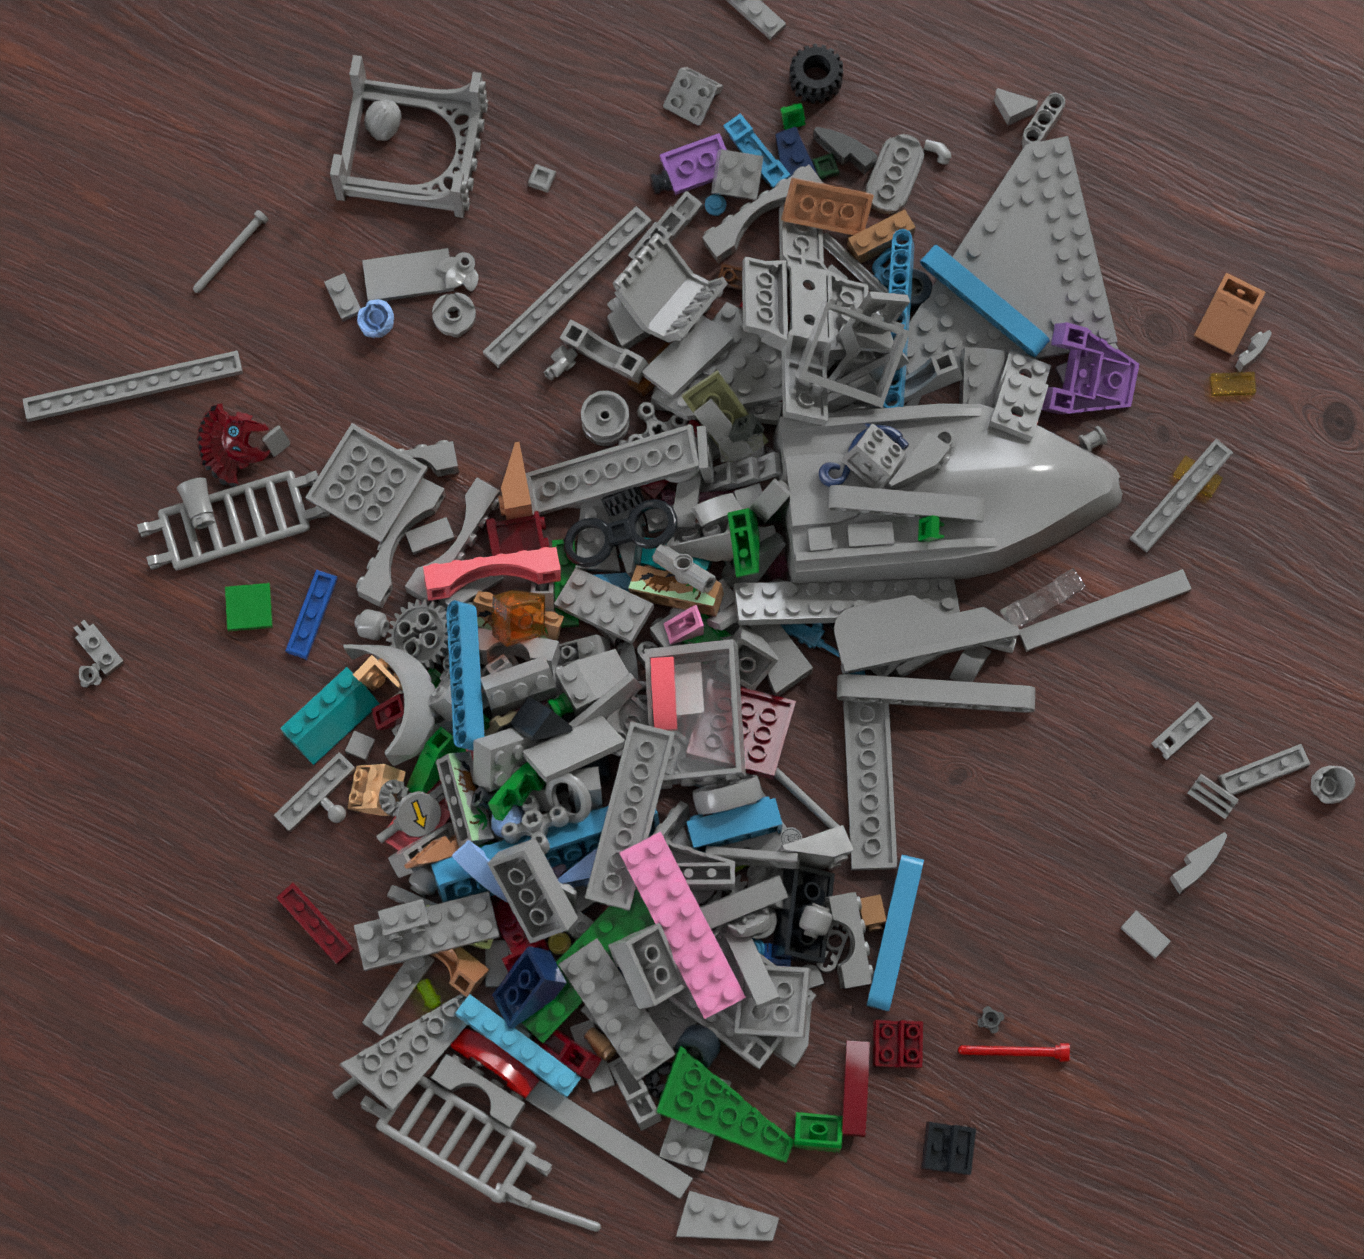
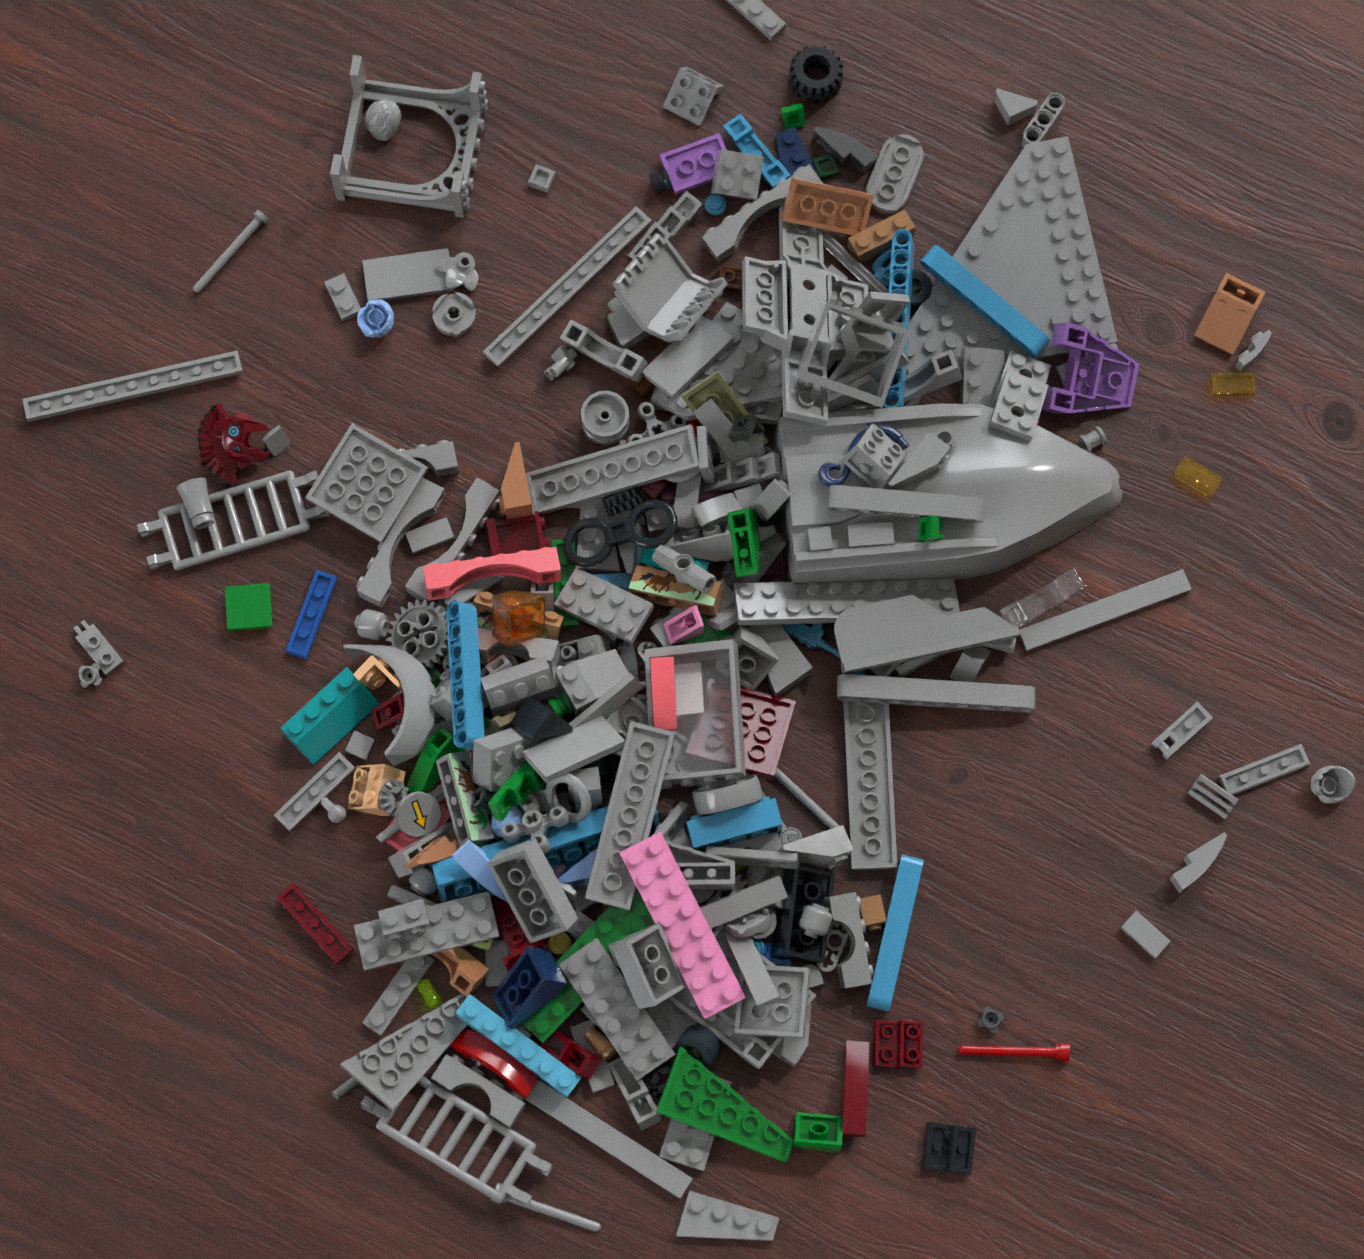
(940, 149): light grey arm -> none
(1181, 495): light grey tile -> none

